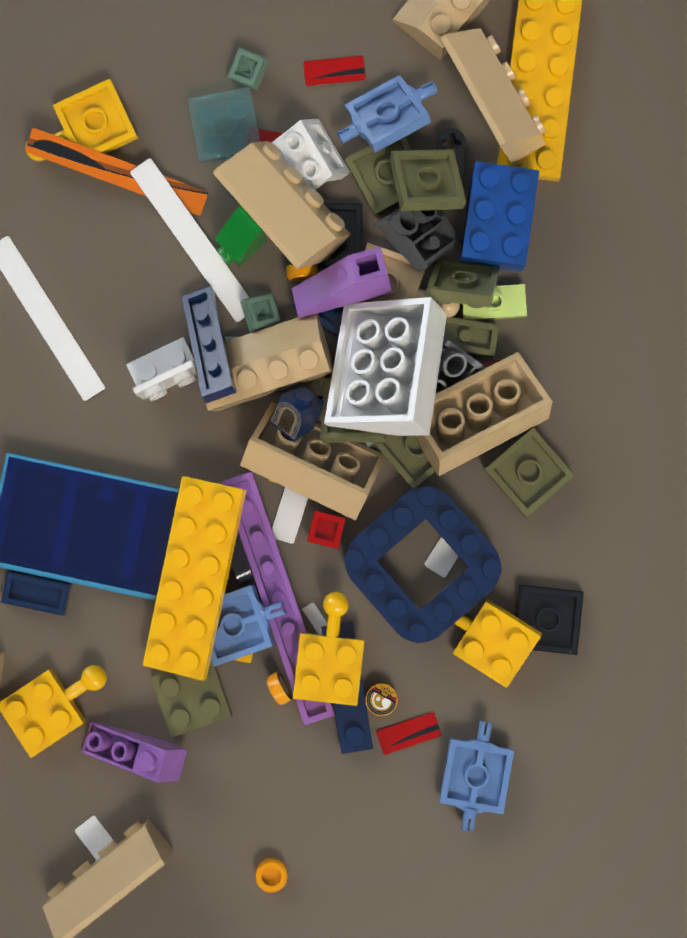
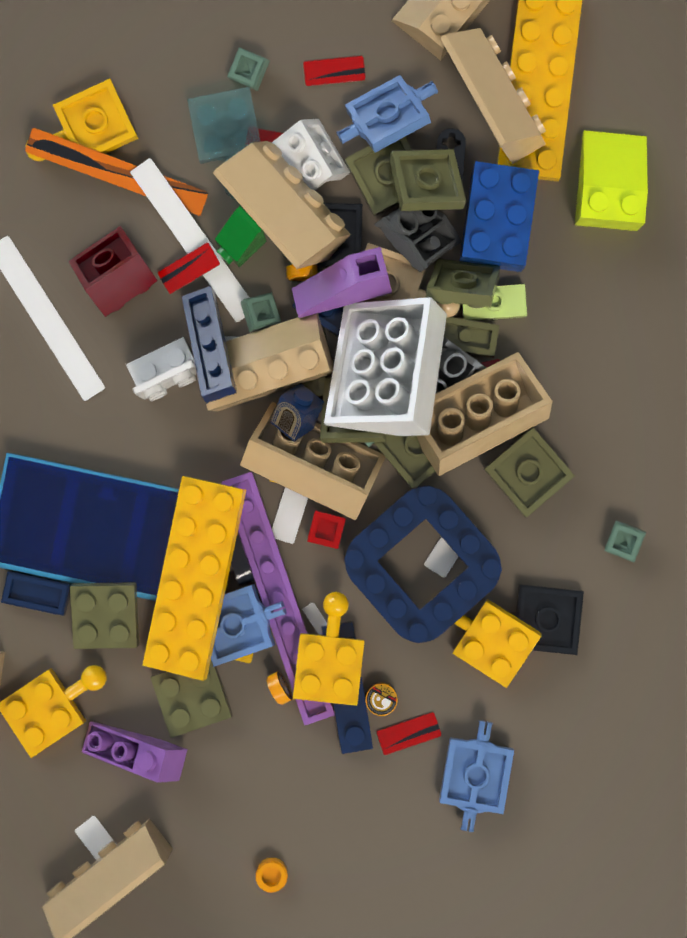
(104, 615): none -> olive plate
(112, 271): none -> dark red slope
(188, 268): none -> red sticker
(612, 181): none -> neon yellow slope
(625, 541): none -> sand green tile

